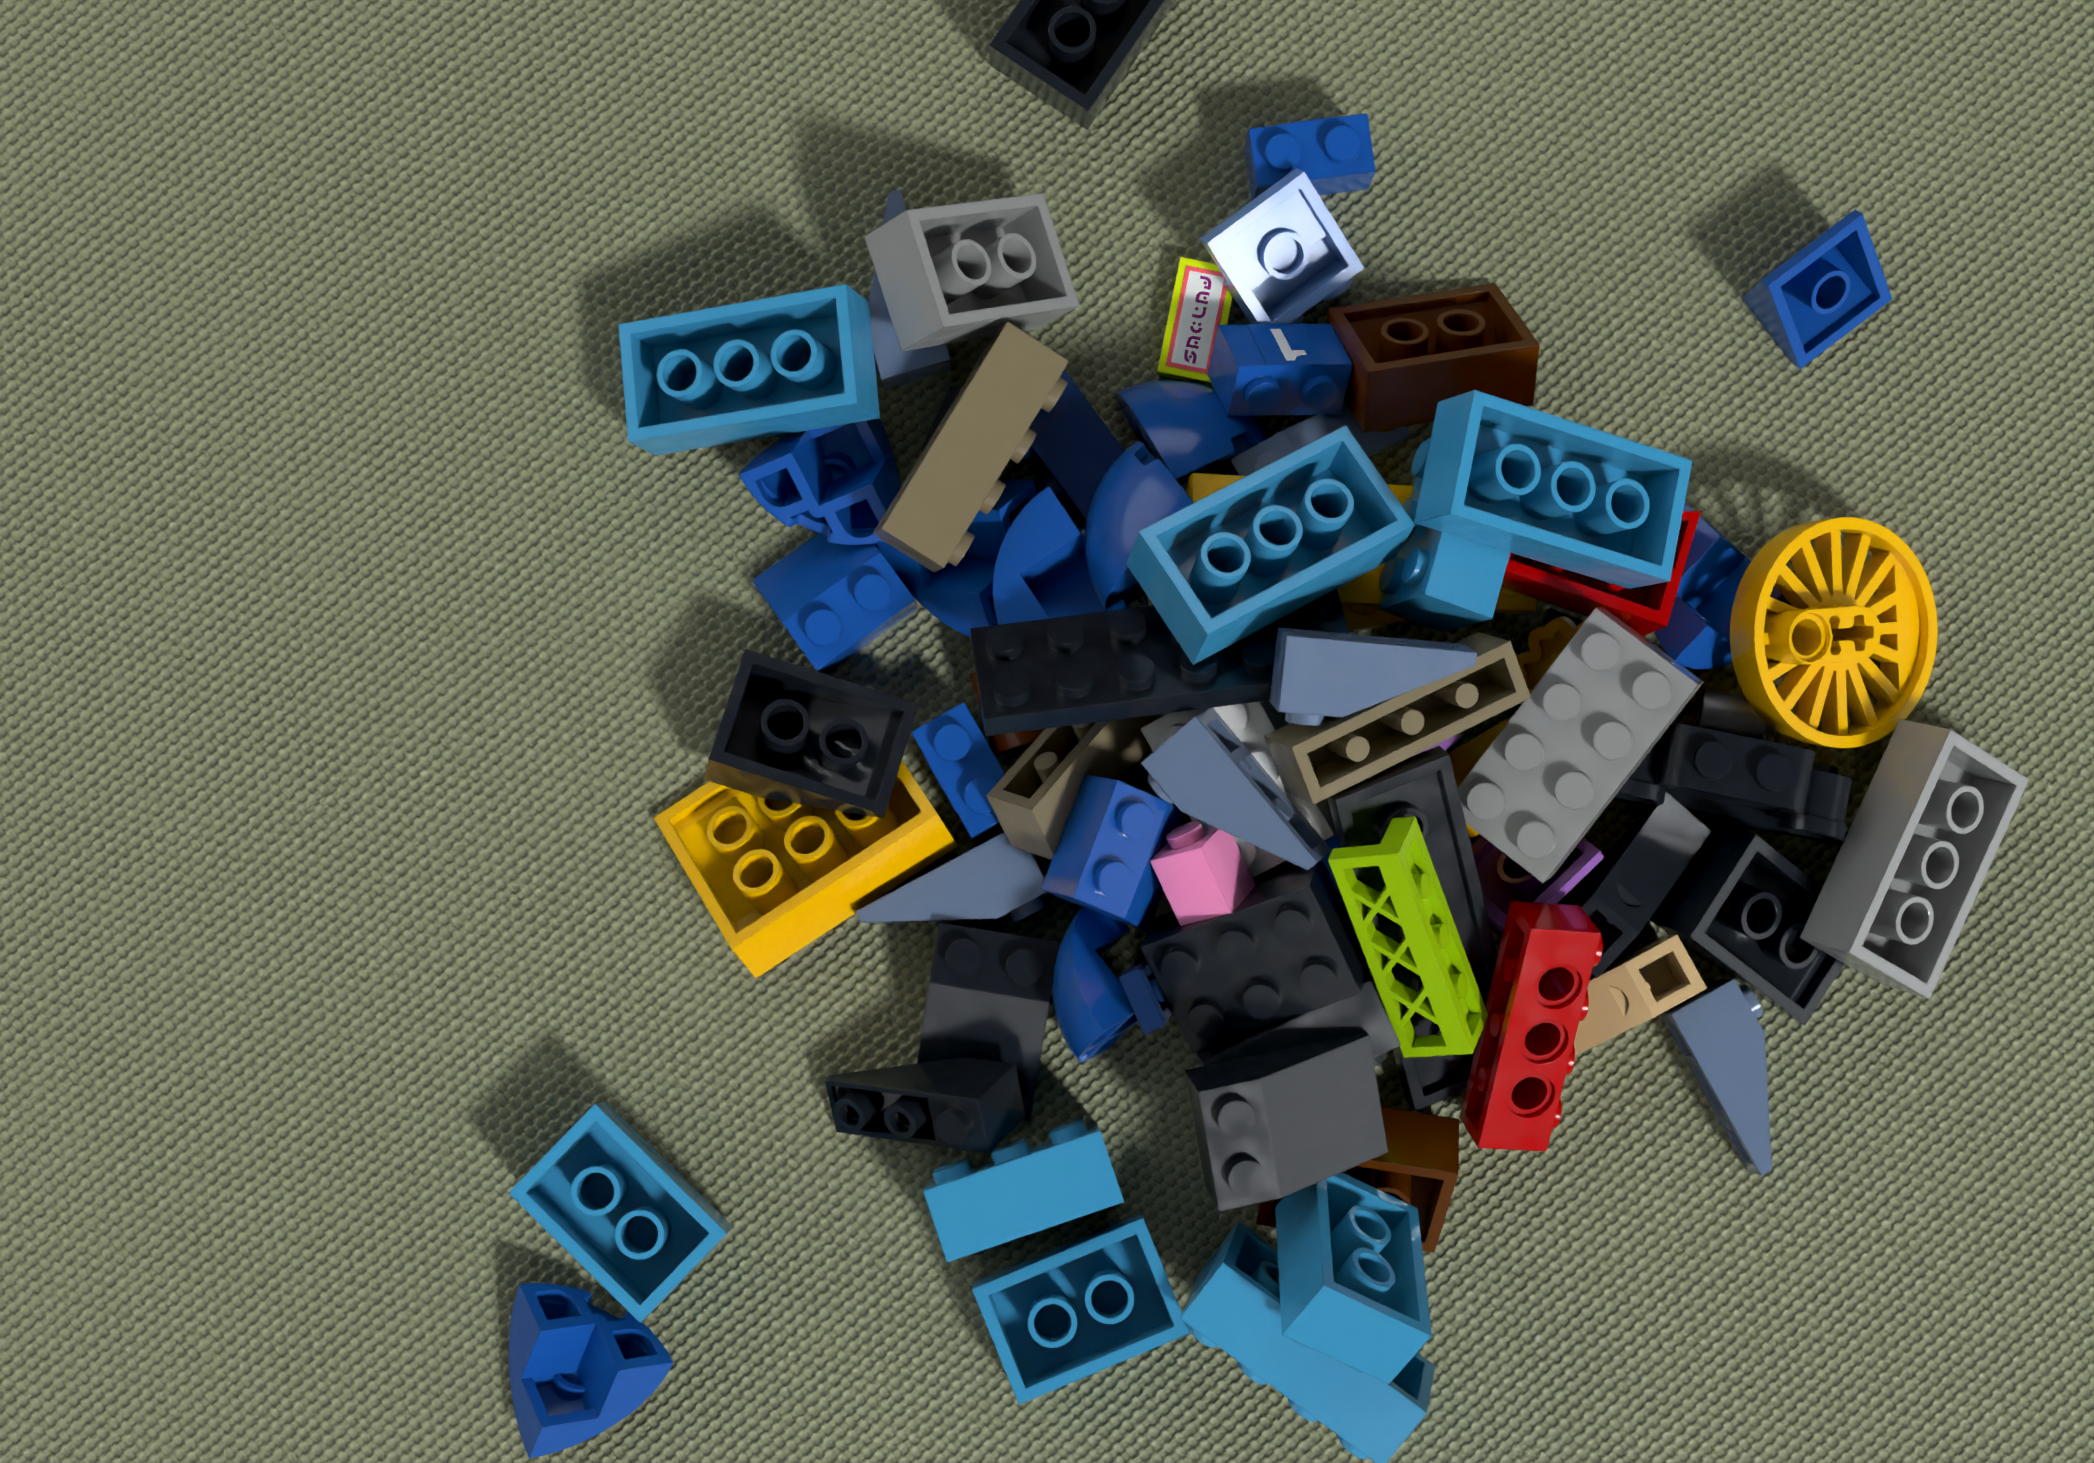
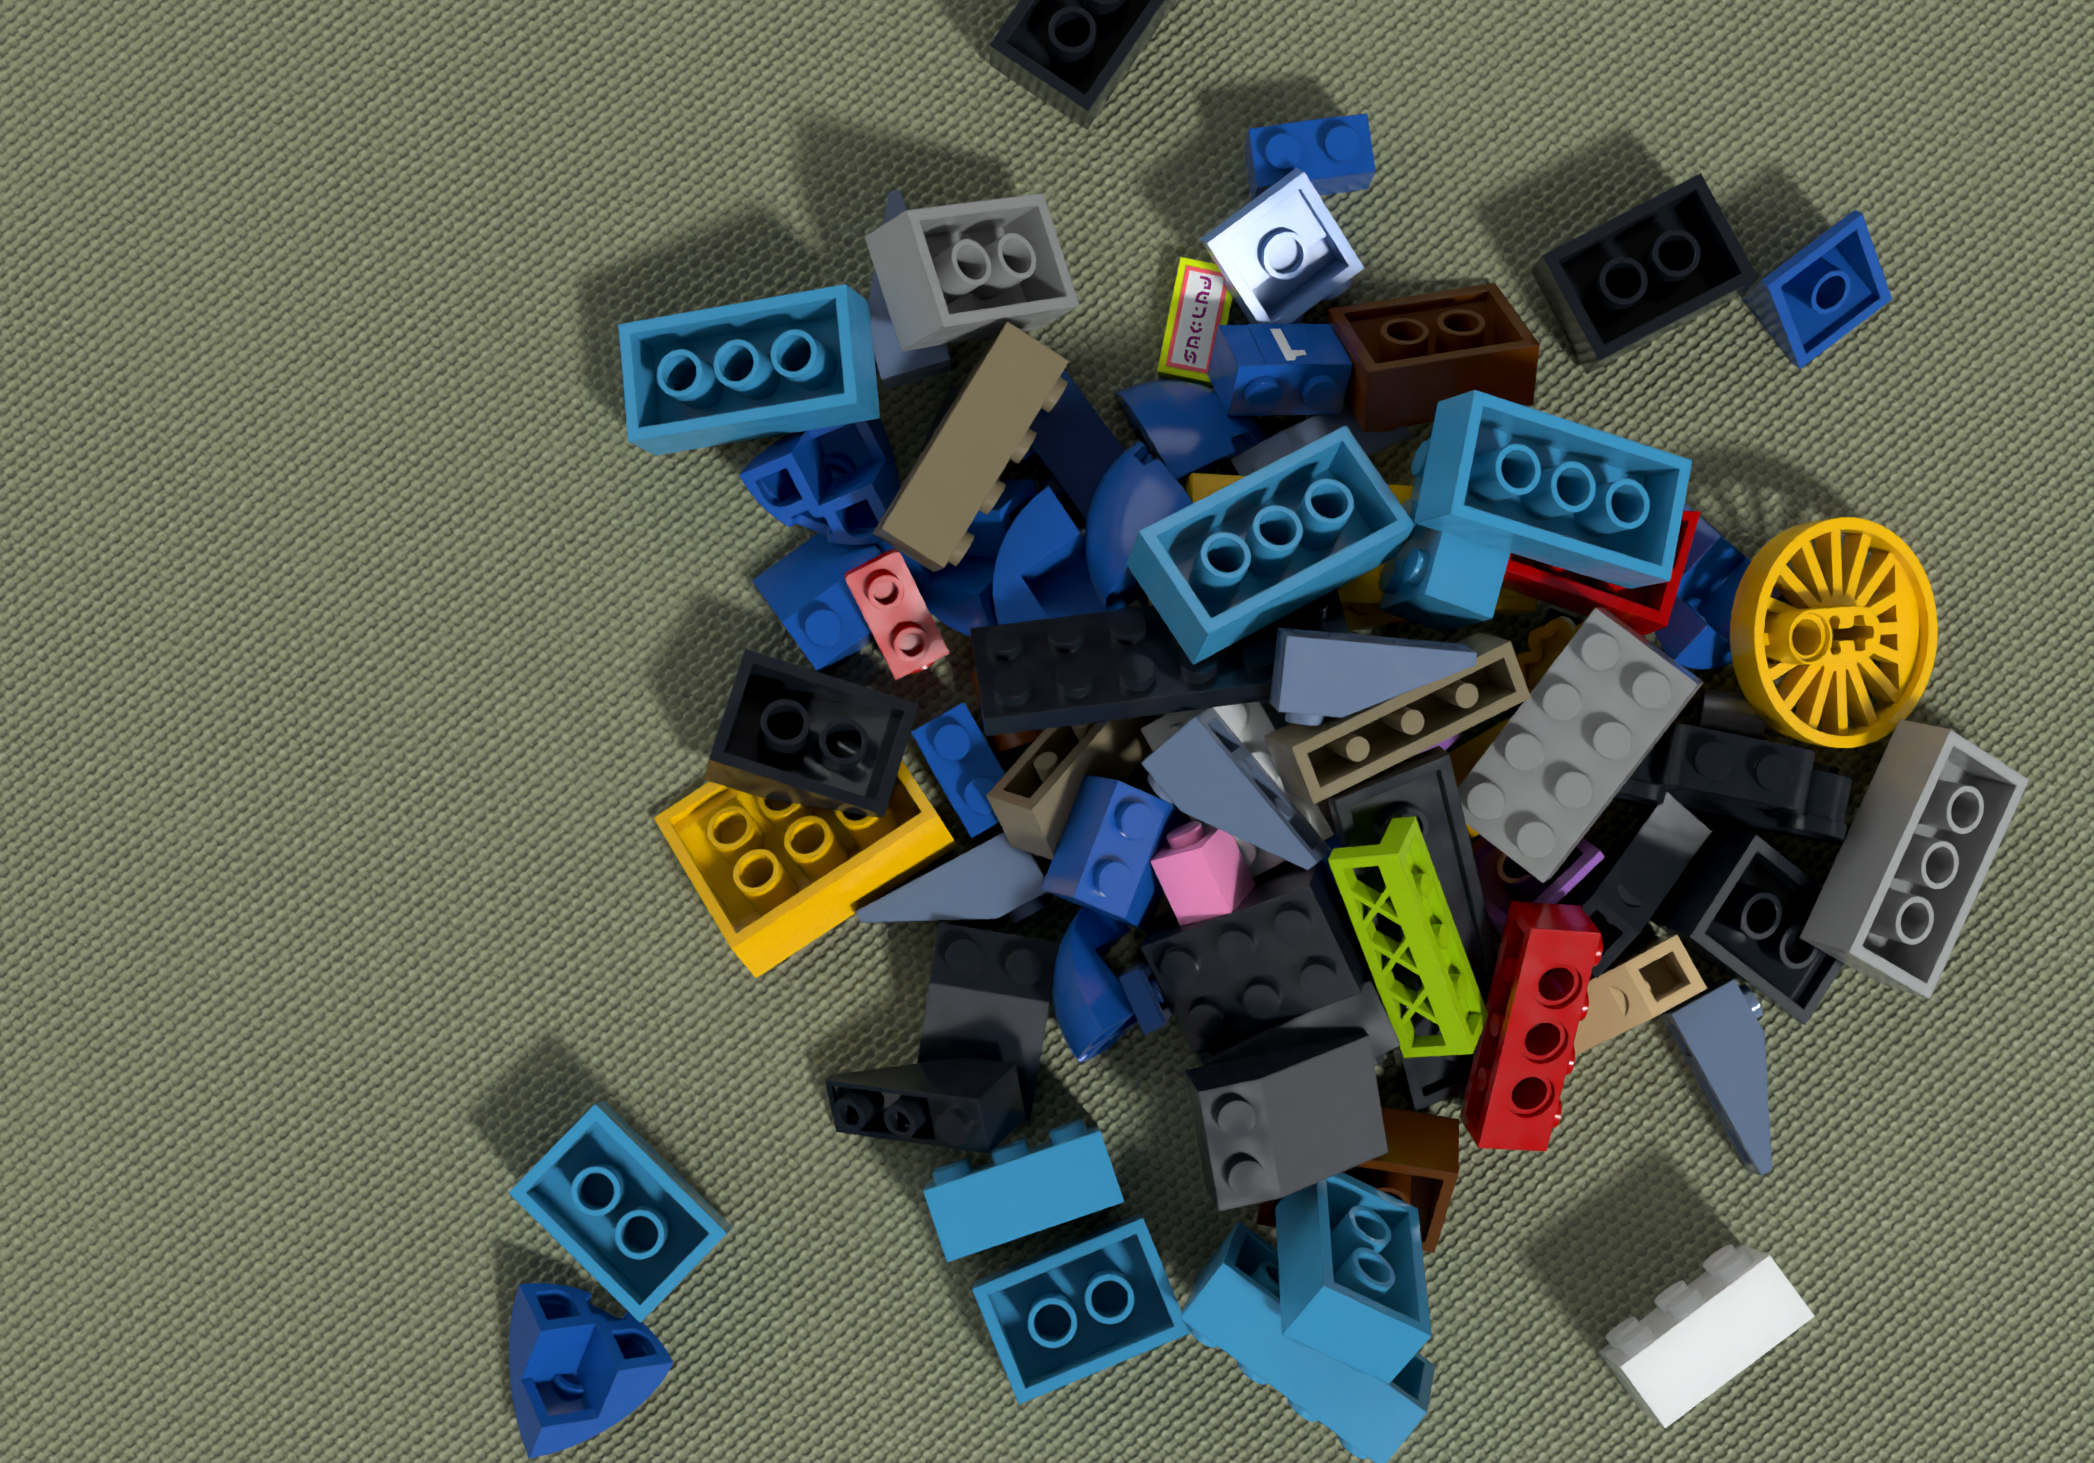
(896, 614): none -> bracket
(1643, 273): none -> black brick
(1704, 1332): none -> white brick

